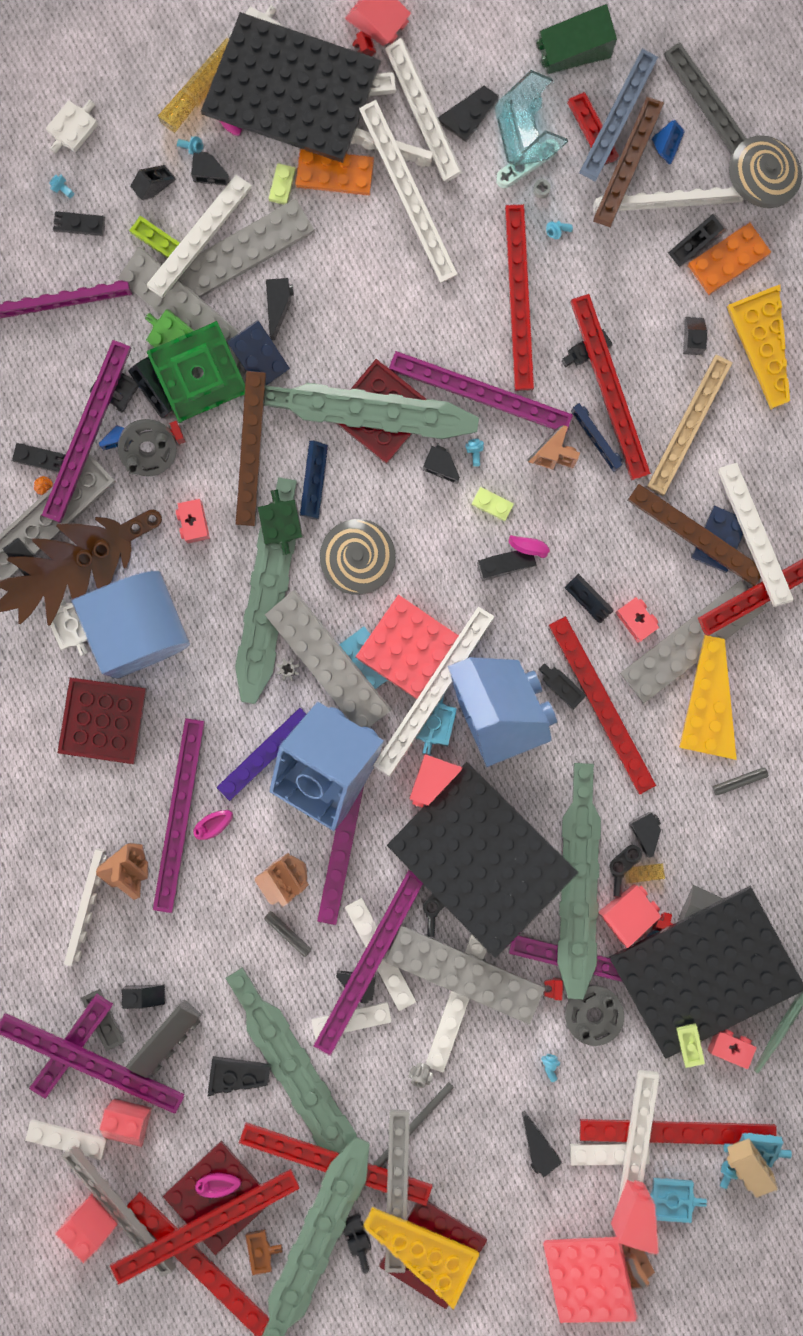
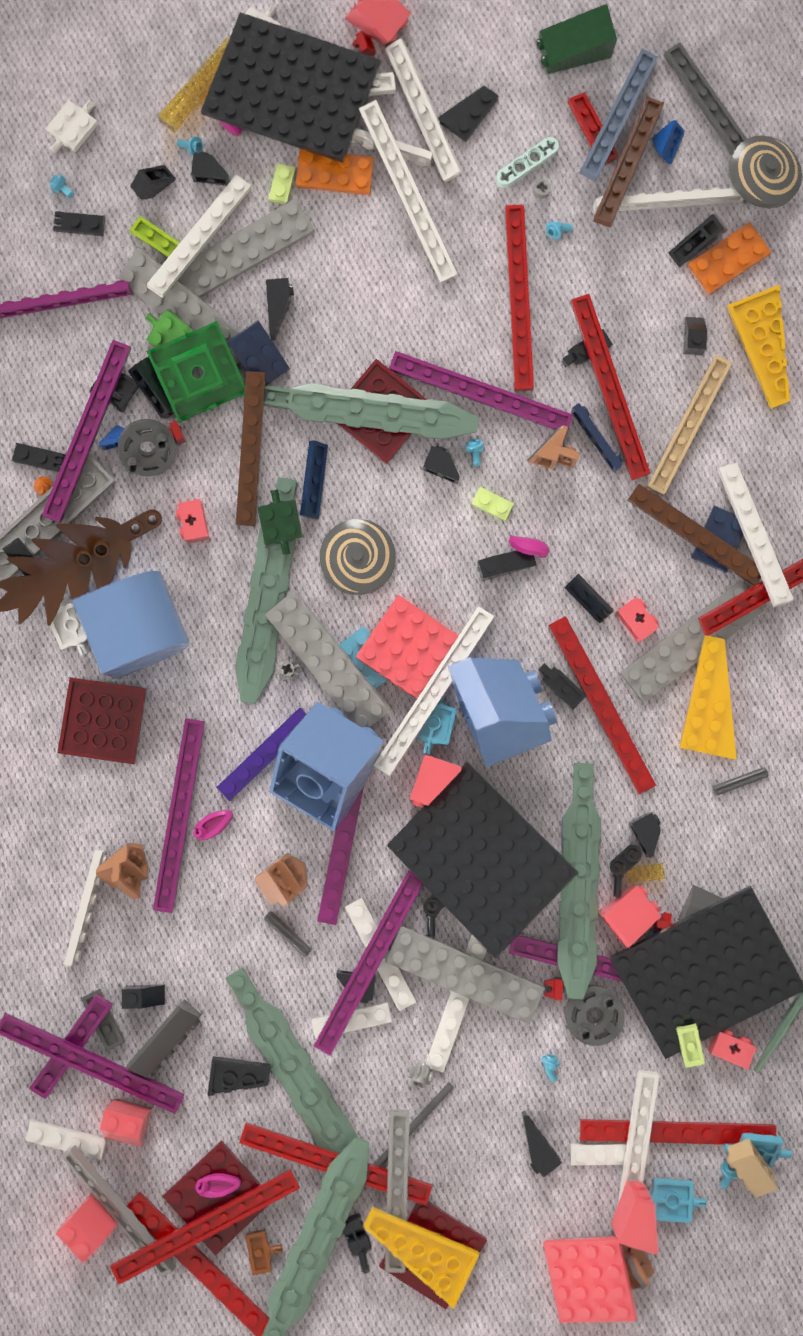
(518, 126): clear light blue windscreen -> none

